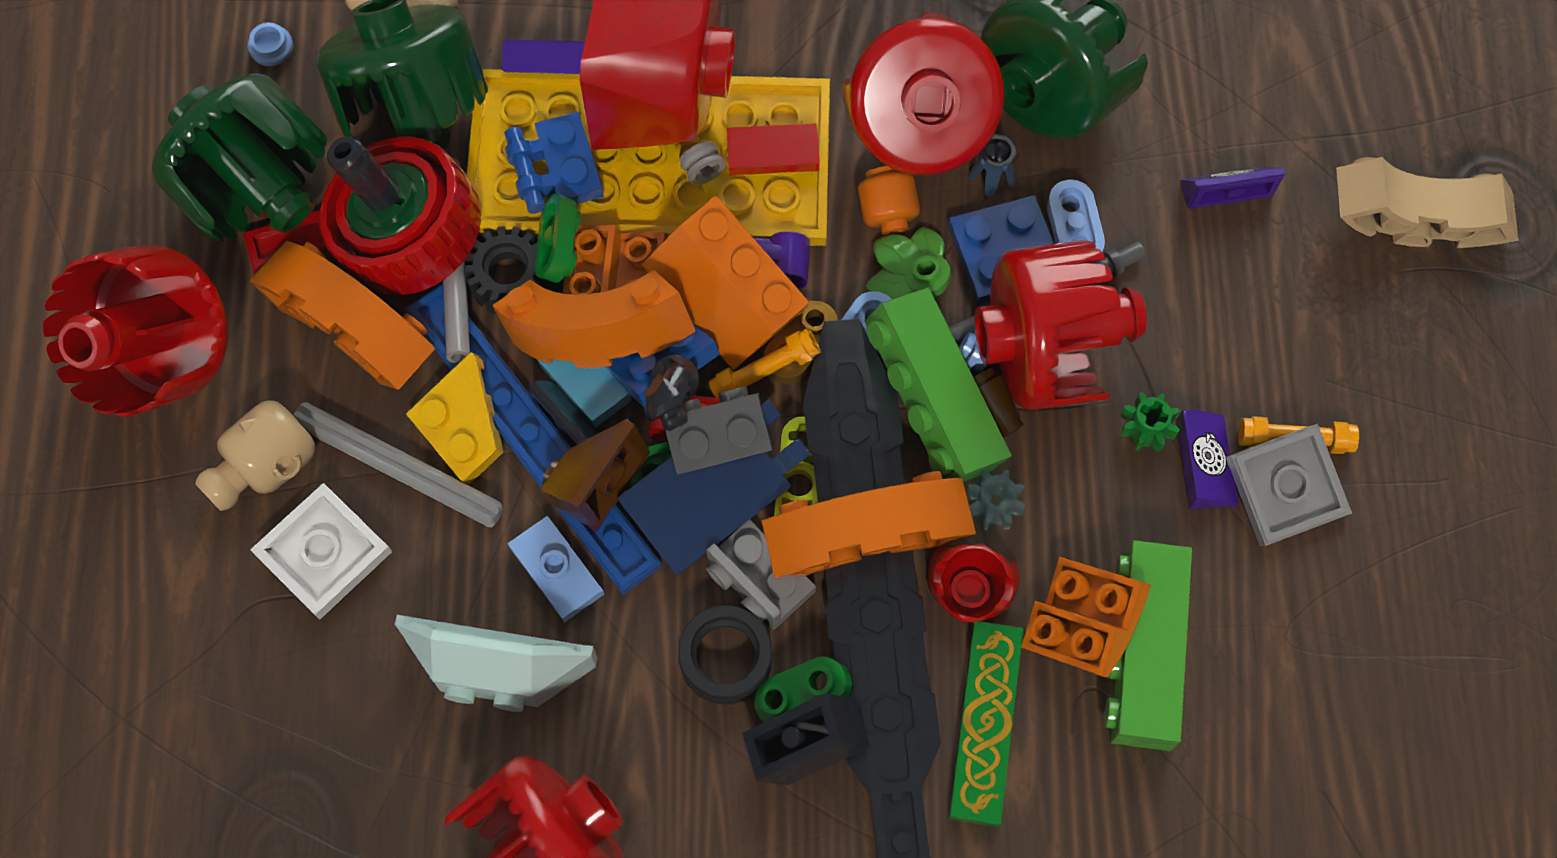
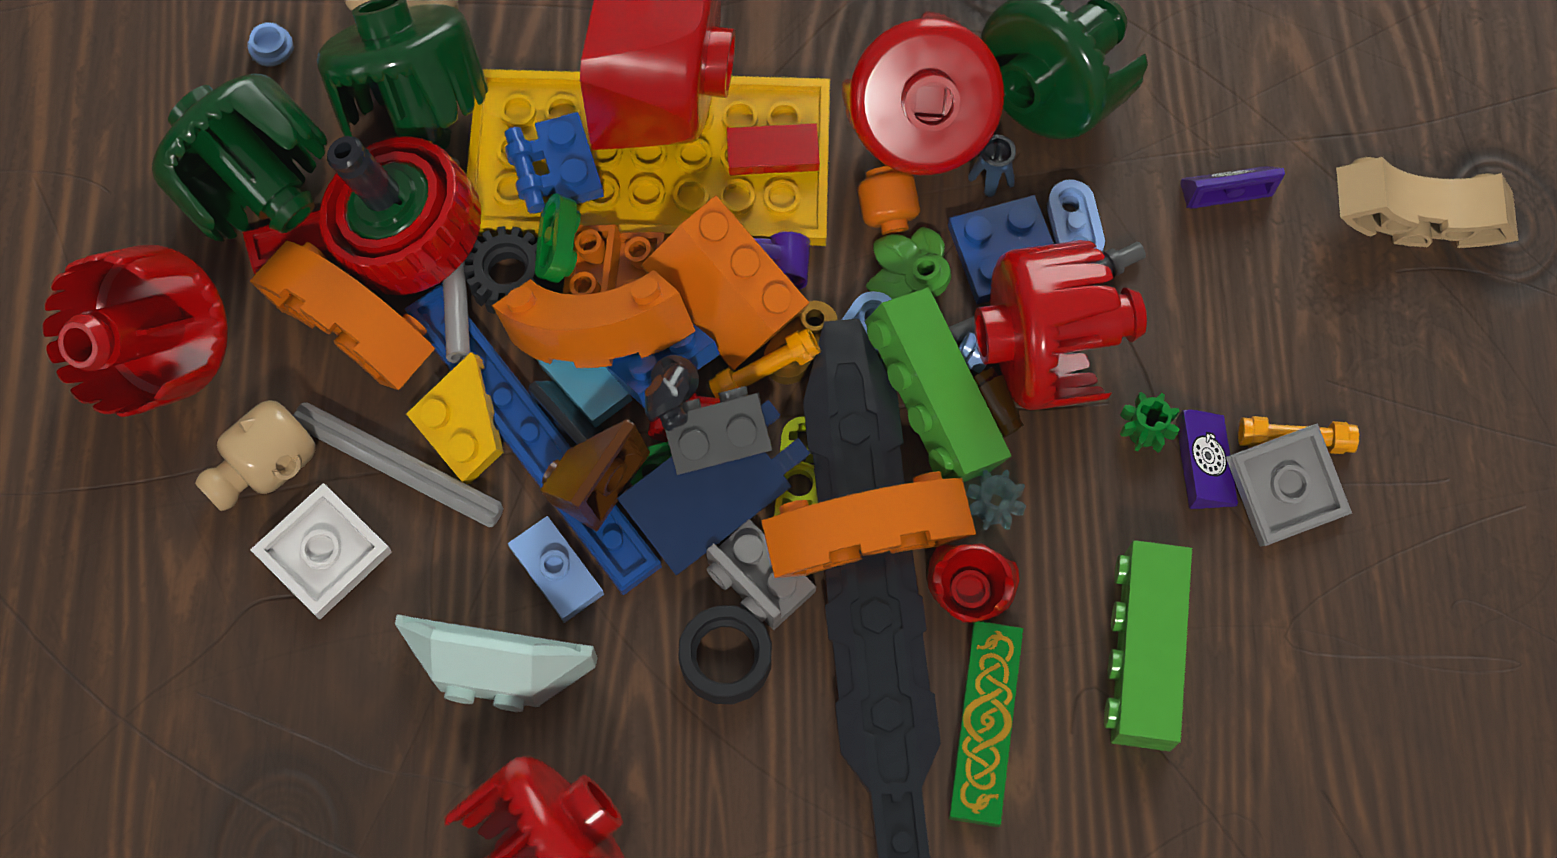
(542, 56): dark purple slope -> none
(702, 163): light grey bush -> none
(799, 686): green plate -> none
(806, 739): black brick -> none
(1086, 617): orange slope -> none

